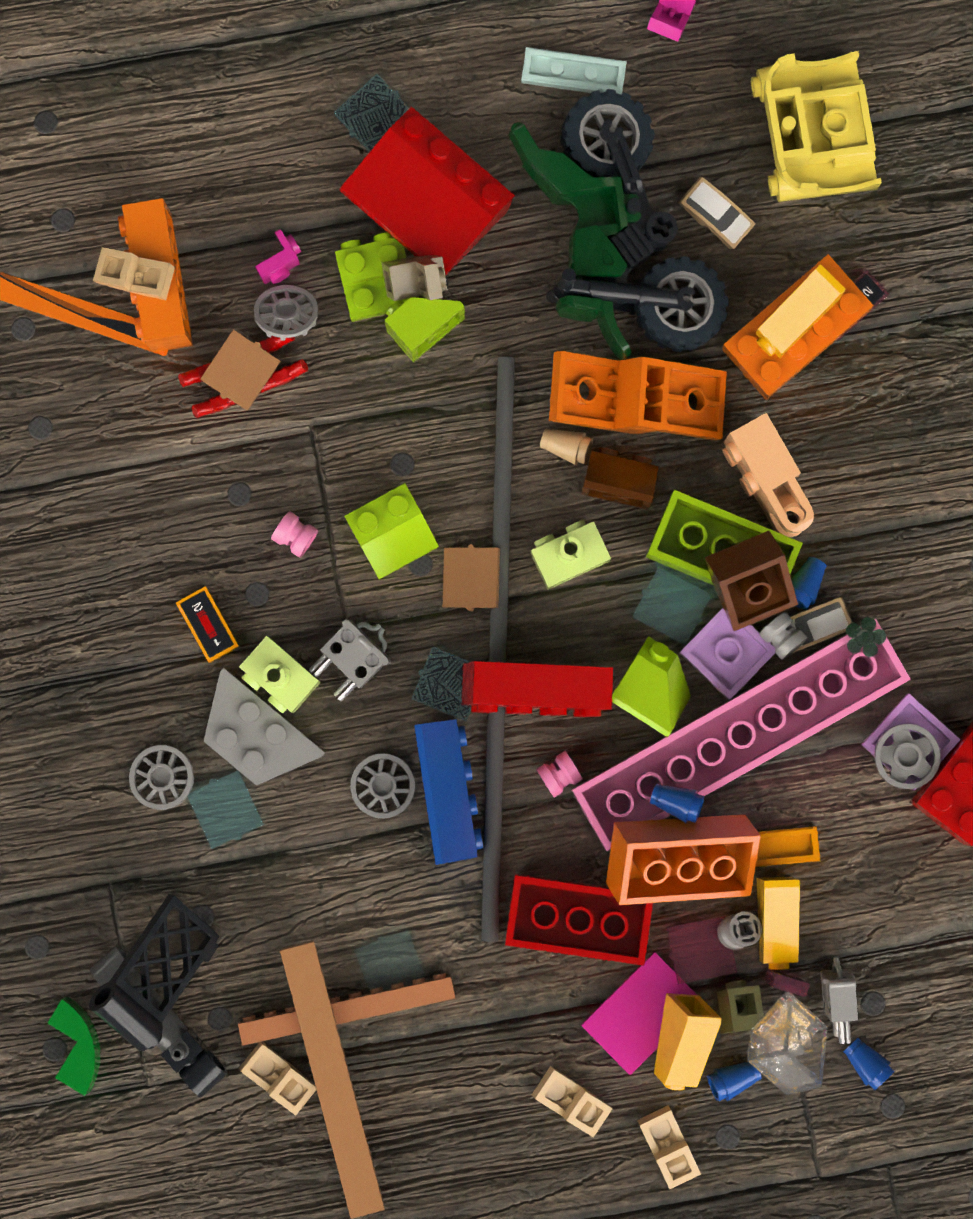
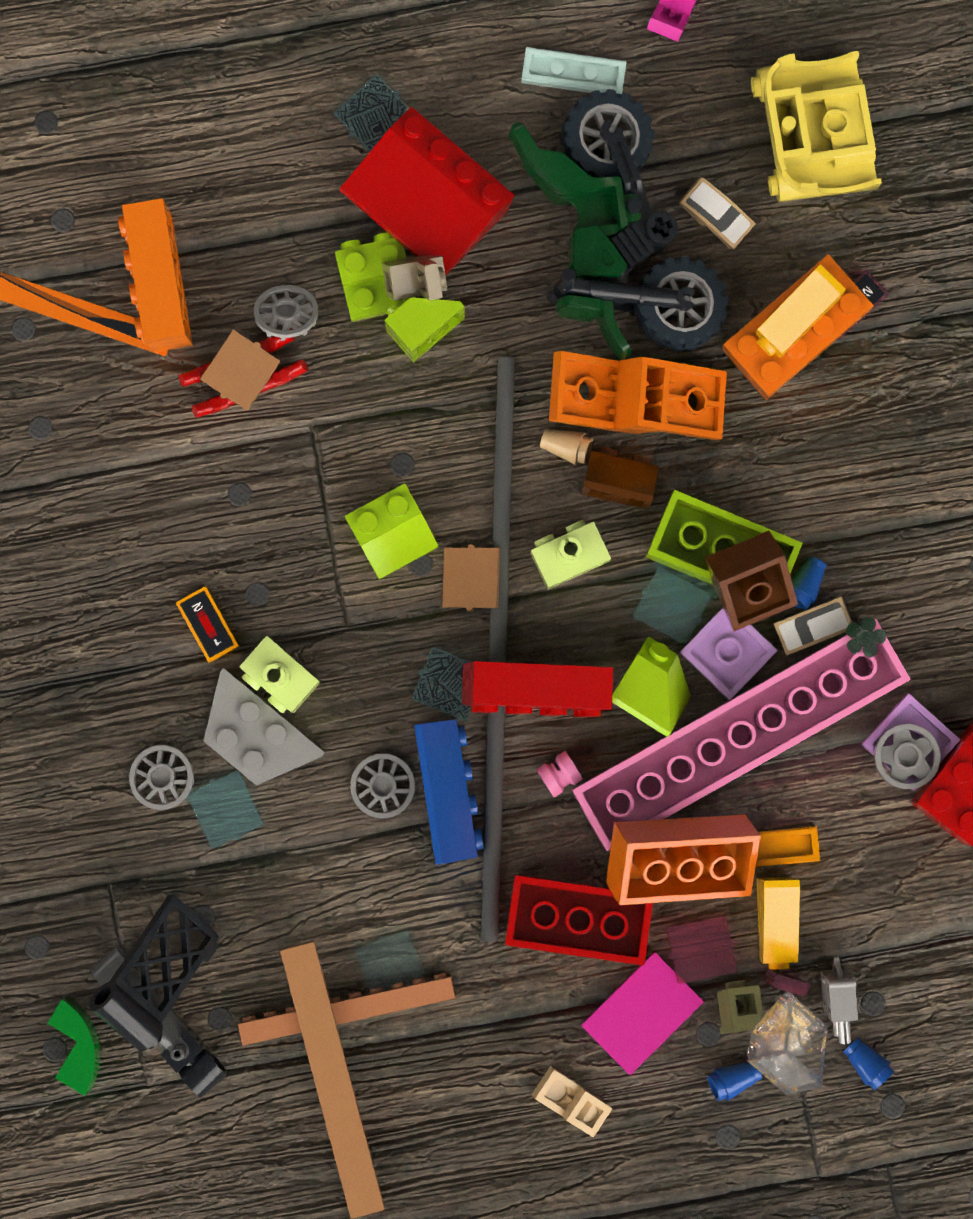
(133, 273): tan slope -> none
(277, 267): dark pink bracket -> none
(278, 1078): tan slope -> none
(294, 533): bright pink wheel -> none
(356, 652): light grey piece -> none
(669, 1147): tan slope -> none
(678, 802): blue cone -> none
(685, 1040): yellow slope -> none
(732, 931): light grey wheel -> none
(769, 474): light nougat brick -> none
(783, 635): light grey wheel -> none

